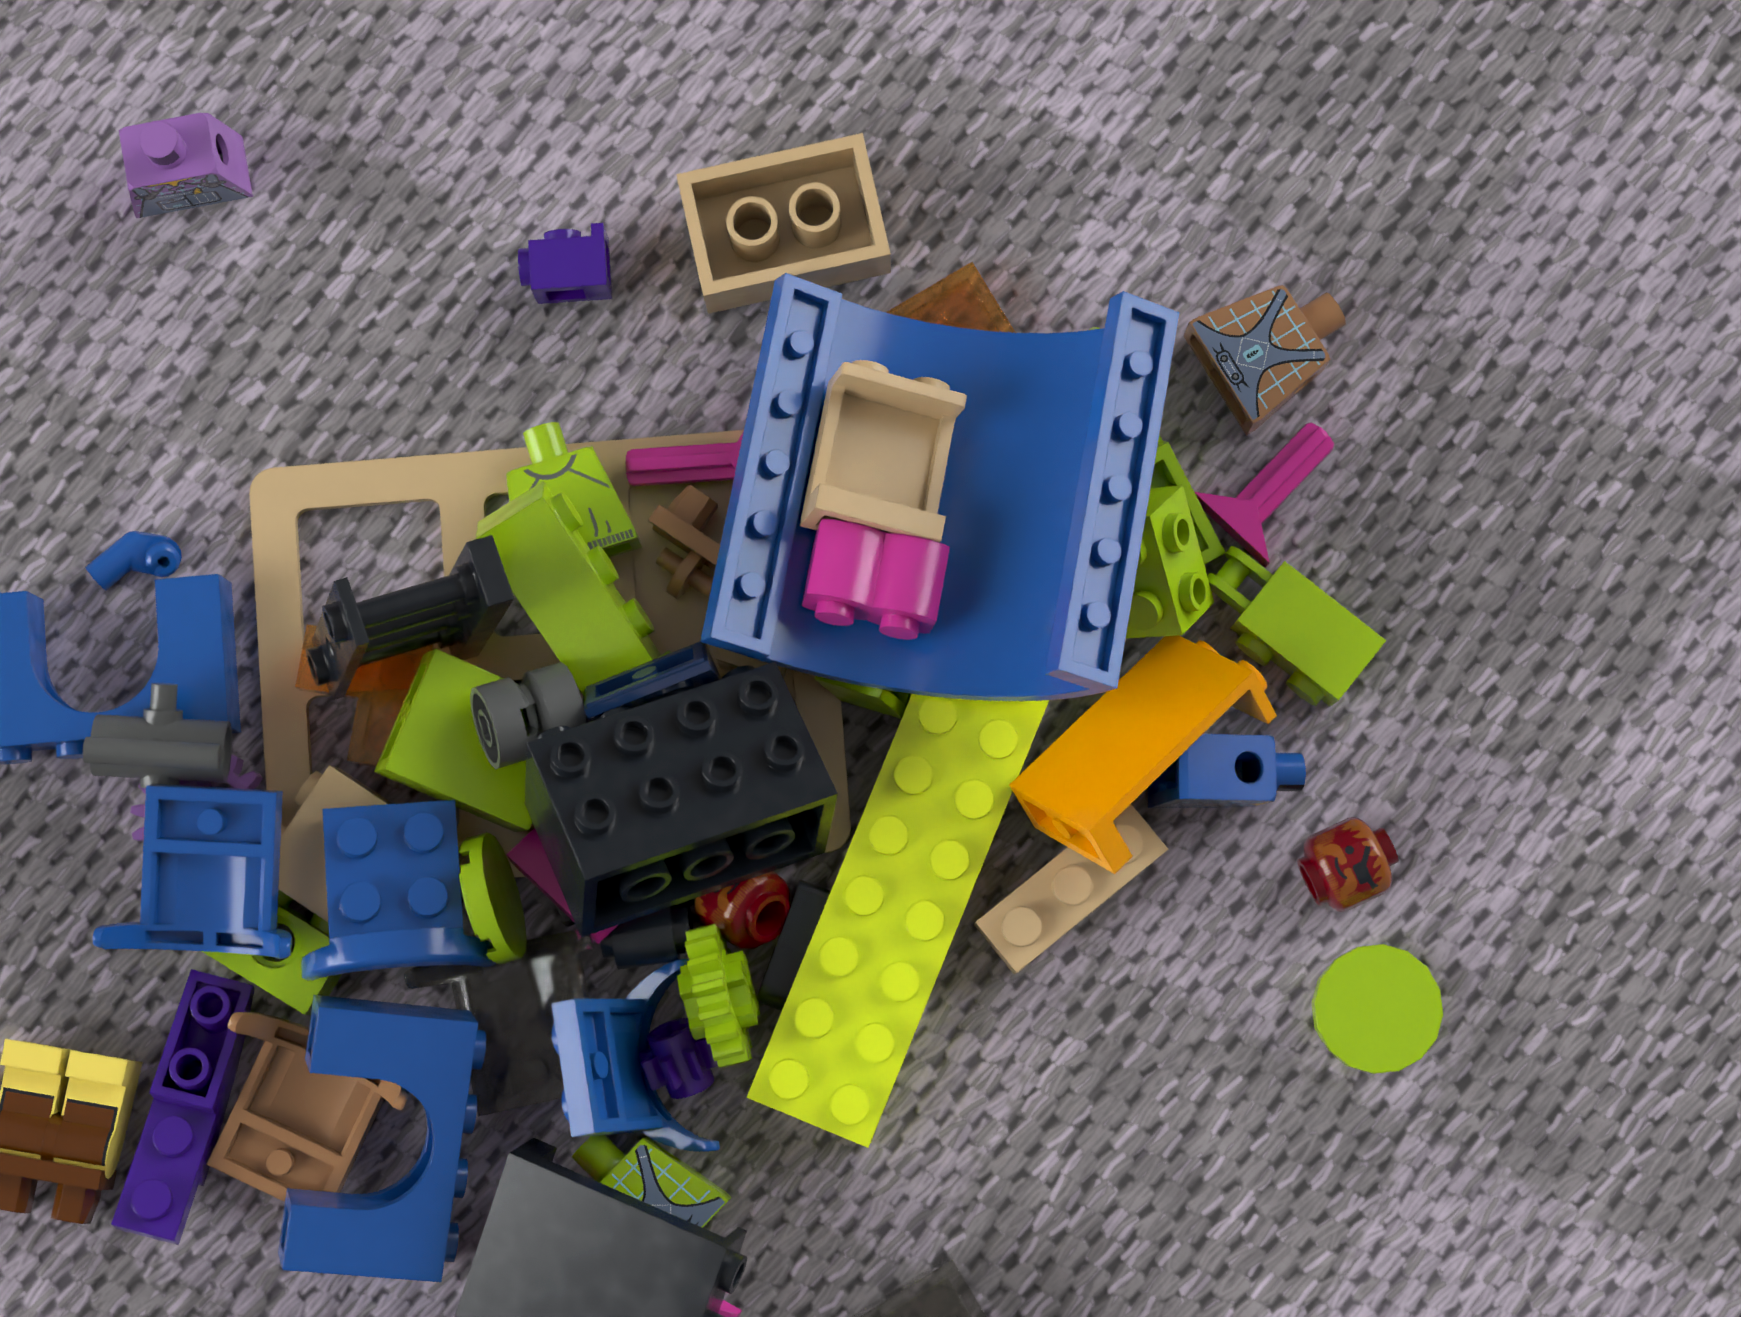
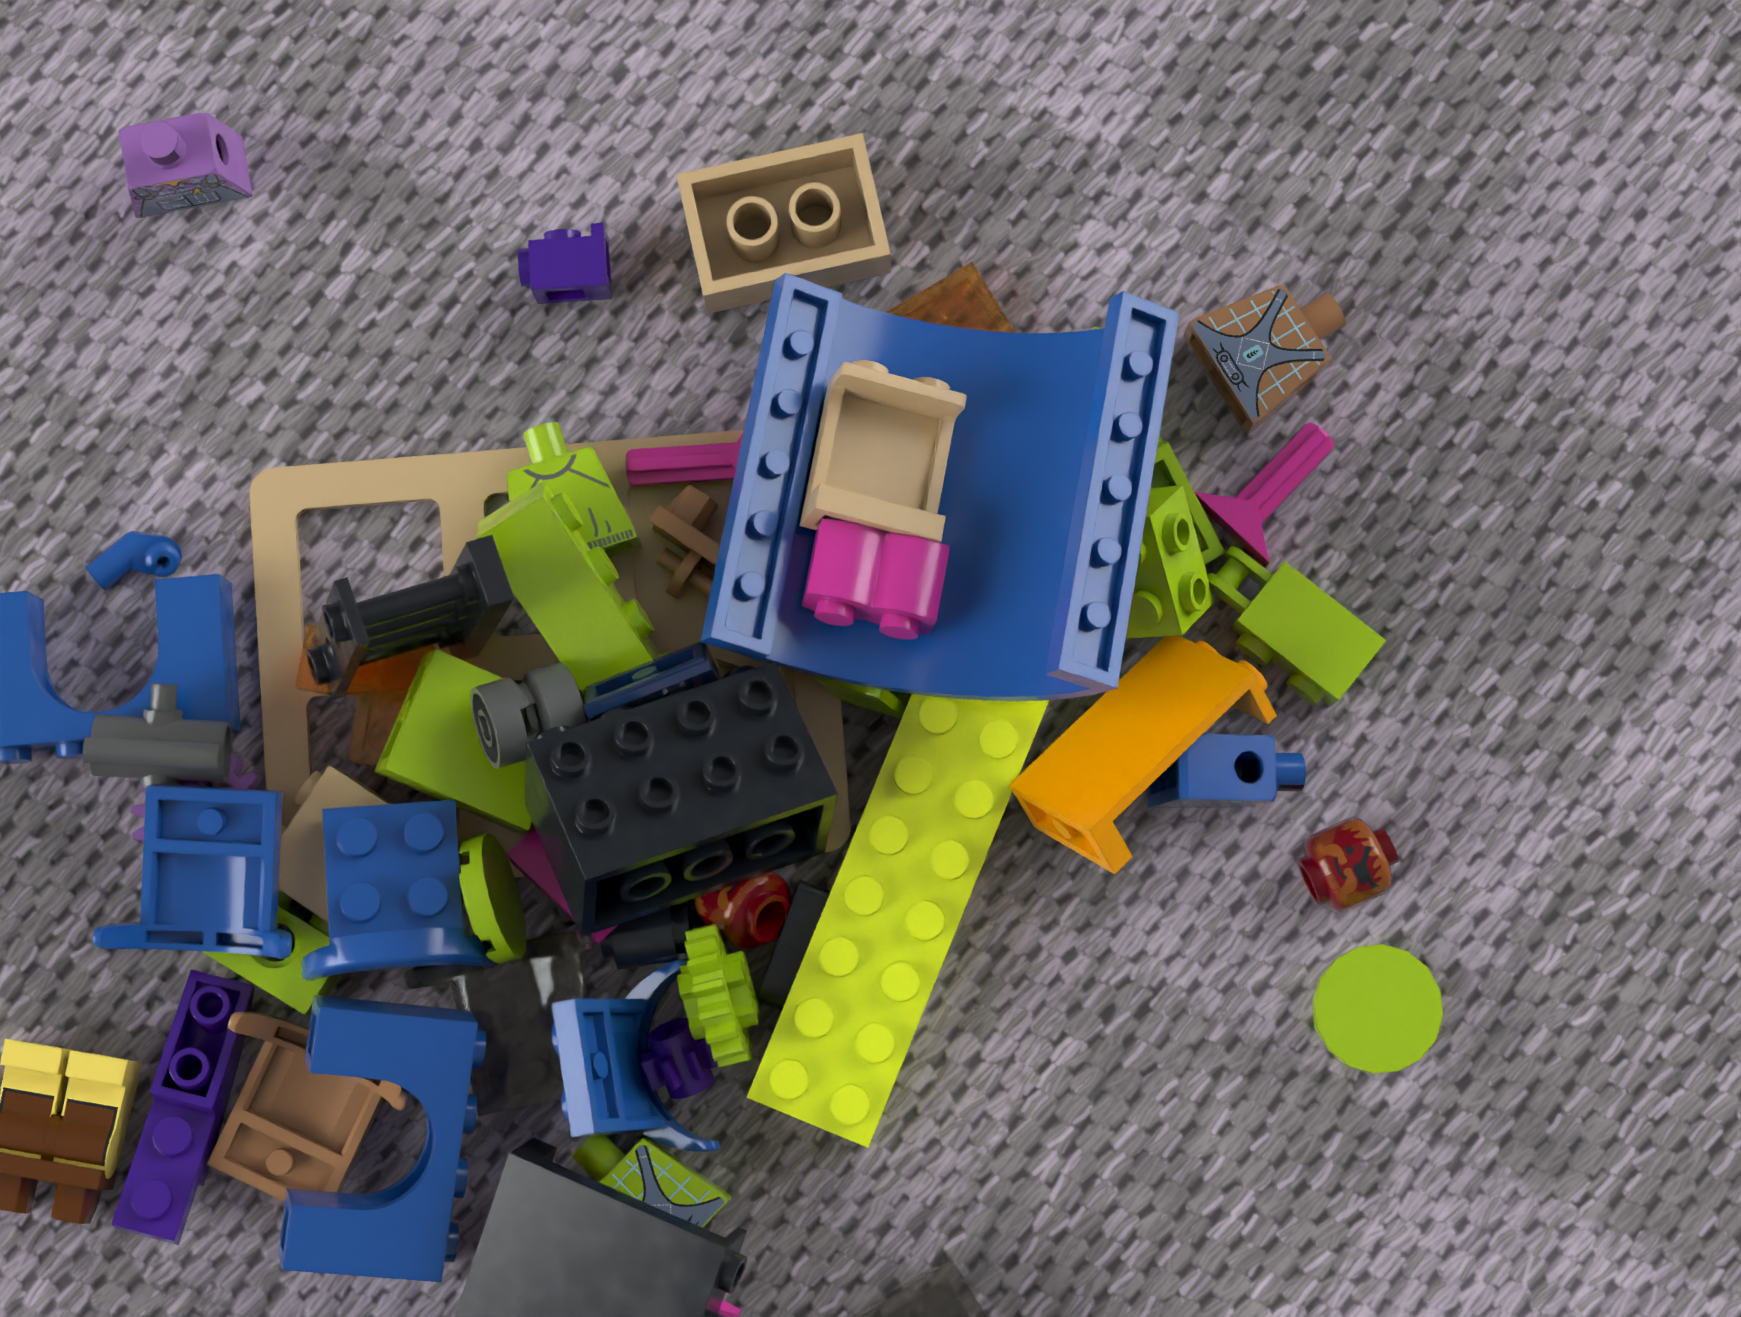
(1064, 895): tan brick -> none

